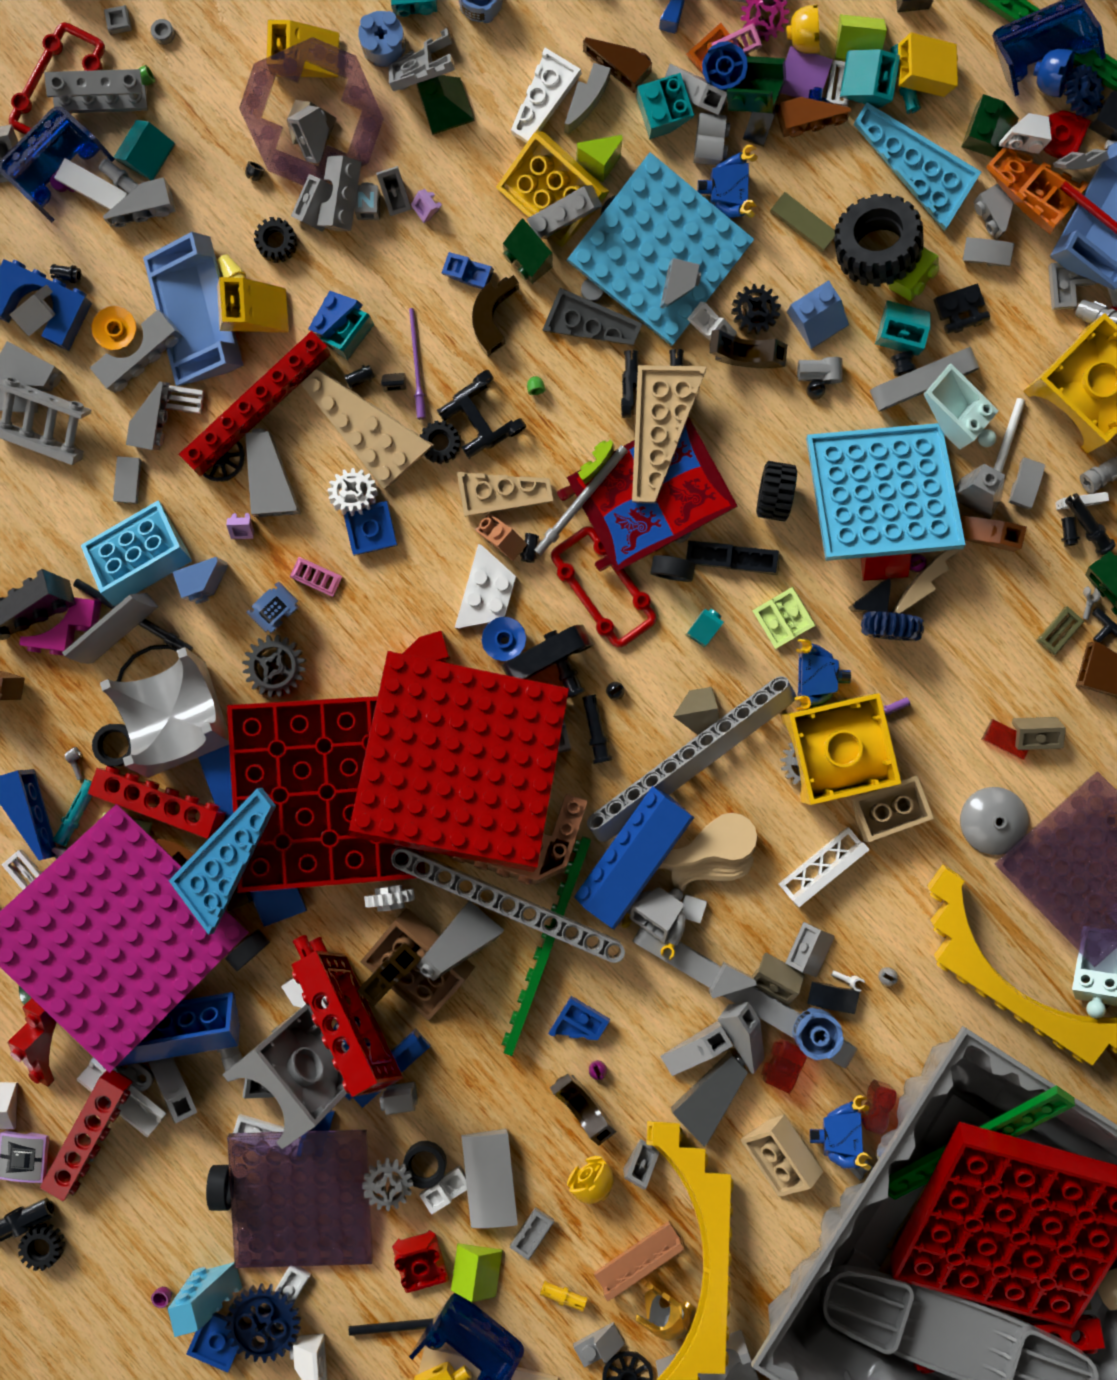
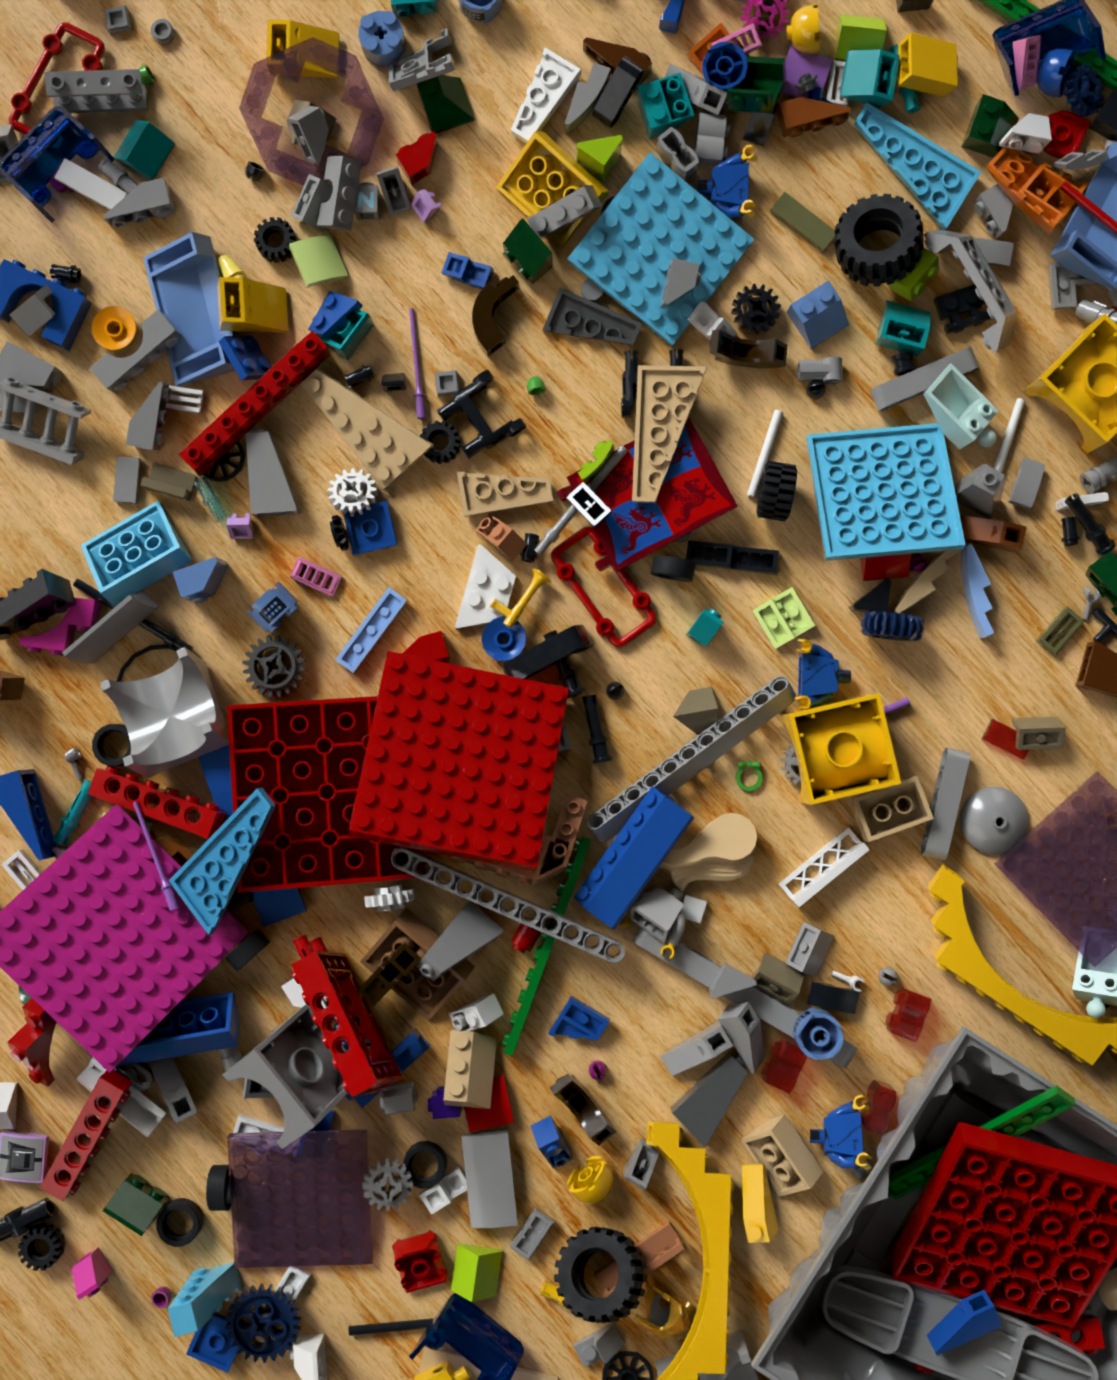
(90, 1273): none -> dark pink slope
(136, 1204): none -> dark green slope
(166, 887): none -> medium lavender piece
(170, 482): none -> dark tan panel
(174, 1239): none -> black tyre
(211, 499): none -> clear light blue pin
(245, 356): none -> blue plate
(318, 260): none -> yellowish green slope
(339, 533): none -> black gear
(371, 630): none -> light blue plate
(418, 158): none -> red slope
(437, 1106): none -> dark purple brick
(446, 383): none -> light grey tile
(470, 1070): none -> tan slope
(476, 1013): none -> white slope
(499, 1112): none -> red slope
(513, 615): none -> yellow piece
(525, 938): none -> red brick
(551, 1142): none -> blue slope
(572, 1268): none -> black tyre
(589, 505): none -> slope
(618, 92): none -> black beam
(677, 154): none -> light grey brick
(742, 765): none -> bright green piece
(756, 479): none -> white bar
(757, 1204): none -> yellow slope
(806, 82): none -> dark grey plate
(908, 1014): none -> clear red brick
(945, 803): none -> light grey beam
(965, 1322): none -> blue slope
(974, 581): none -> light blue slope
(987, 284): none -> light grey slope
(1026, 60): none -> bright pink slope

